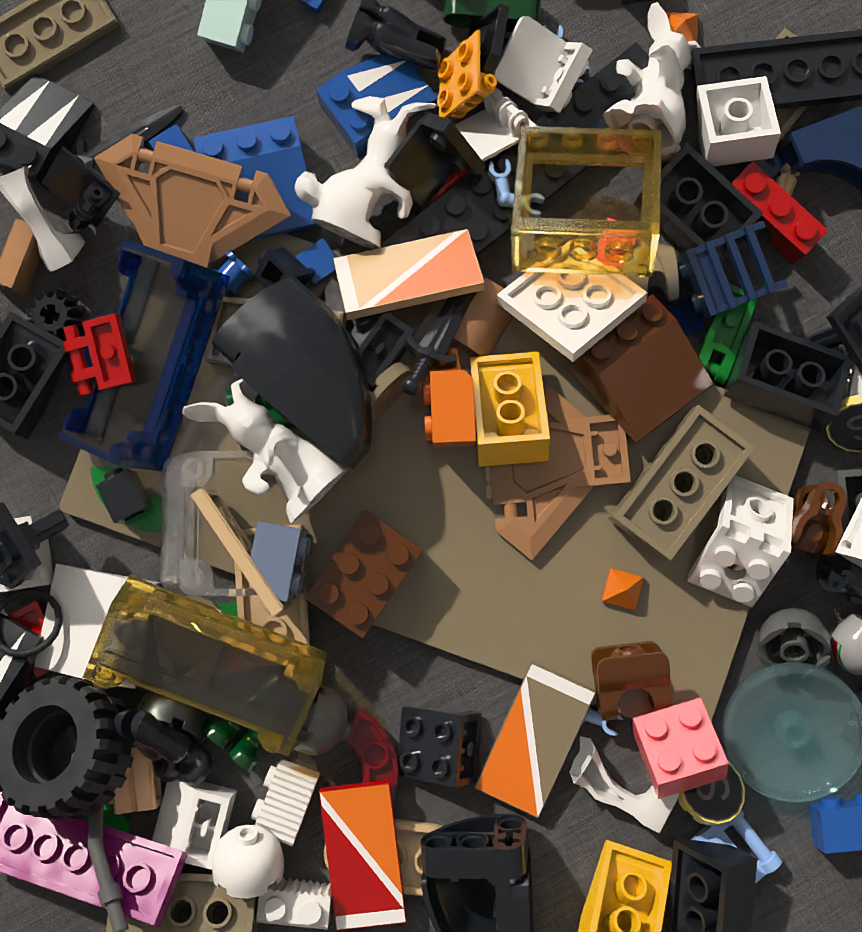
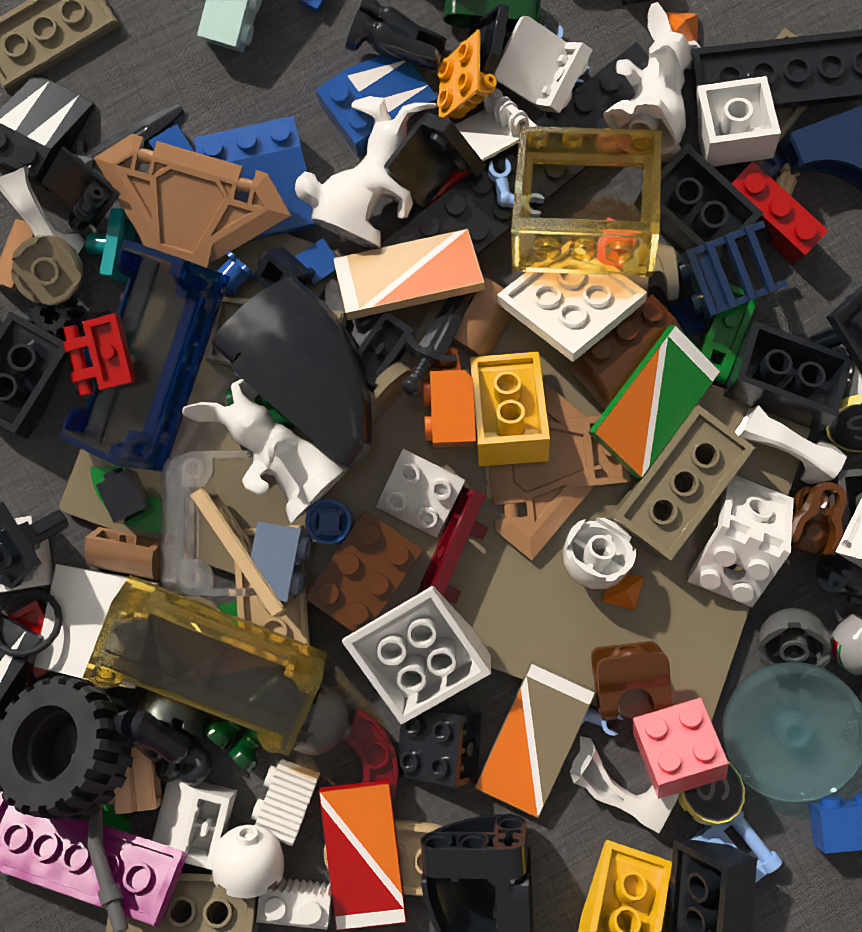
(46, 269): none -> dark tan tile
(110, 244): none -> teal tile
(123, 553): none -> medium nougat brick
(329, 521): none -> blue wheel
(419, 654): none -> white slope
(420, 493): none -> white hinge
(452, 541): none -> dark red hinge
(598, 553): none -> white cylinder
(654, 401): none -> tile
(821, 460): none -> white animal

